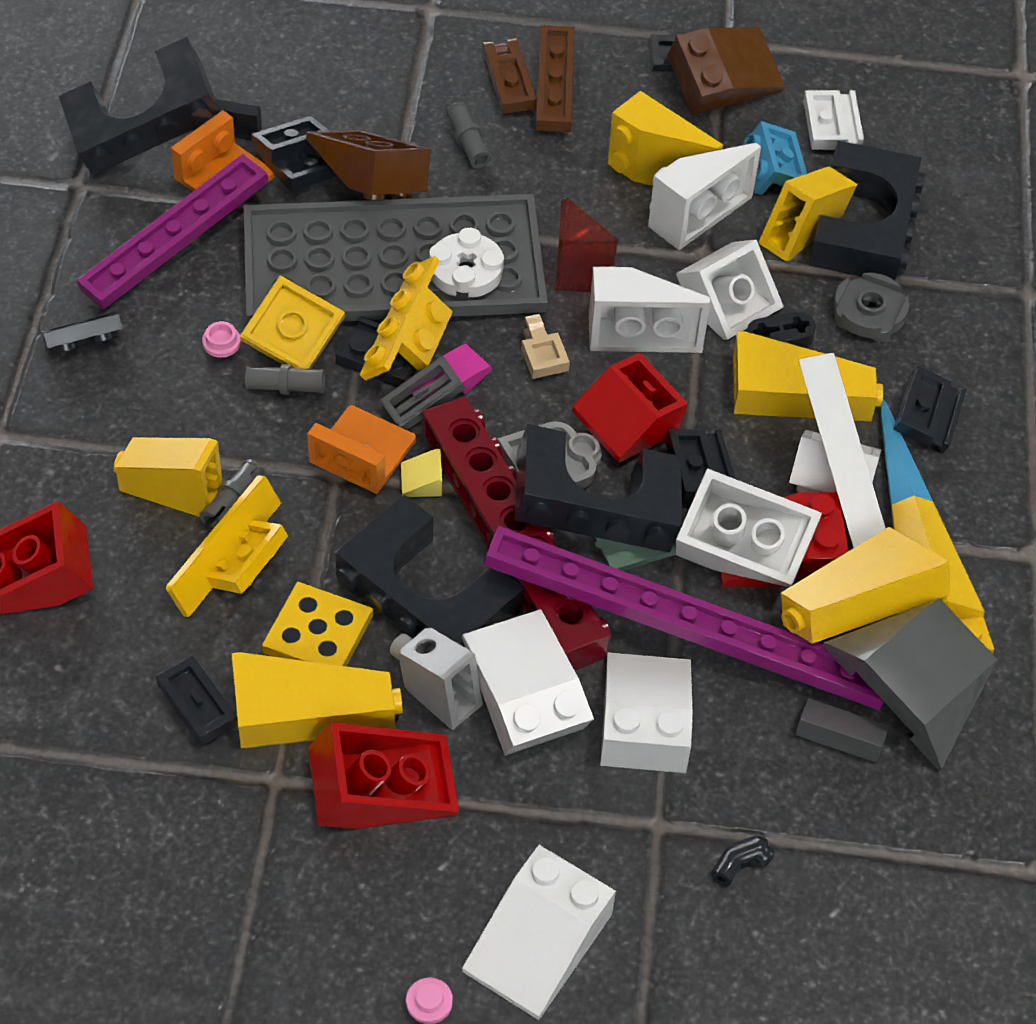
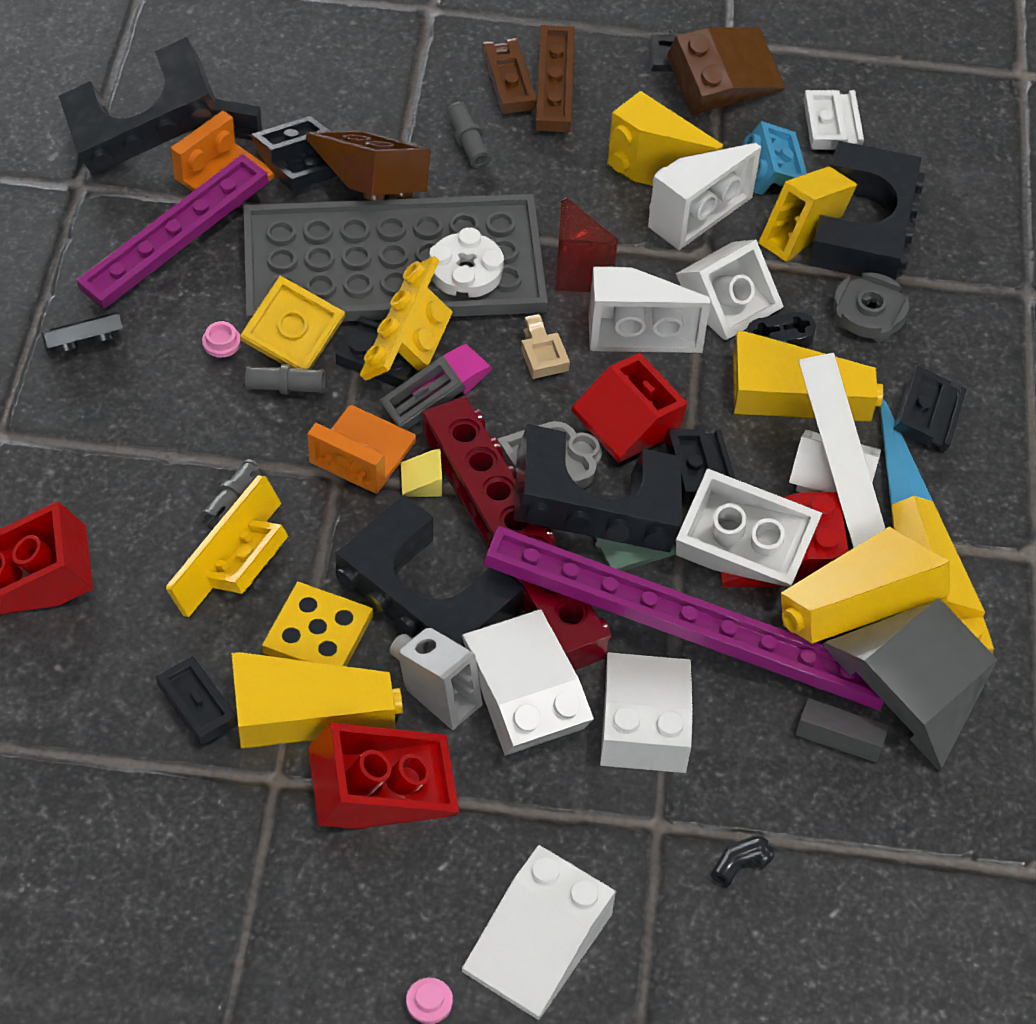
(171, 471): yellow slope -> none

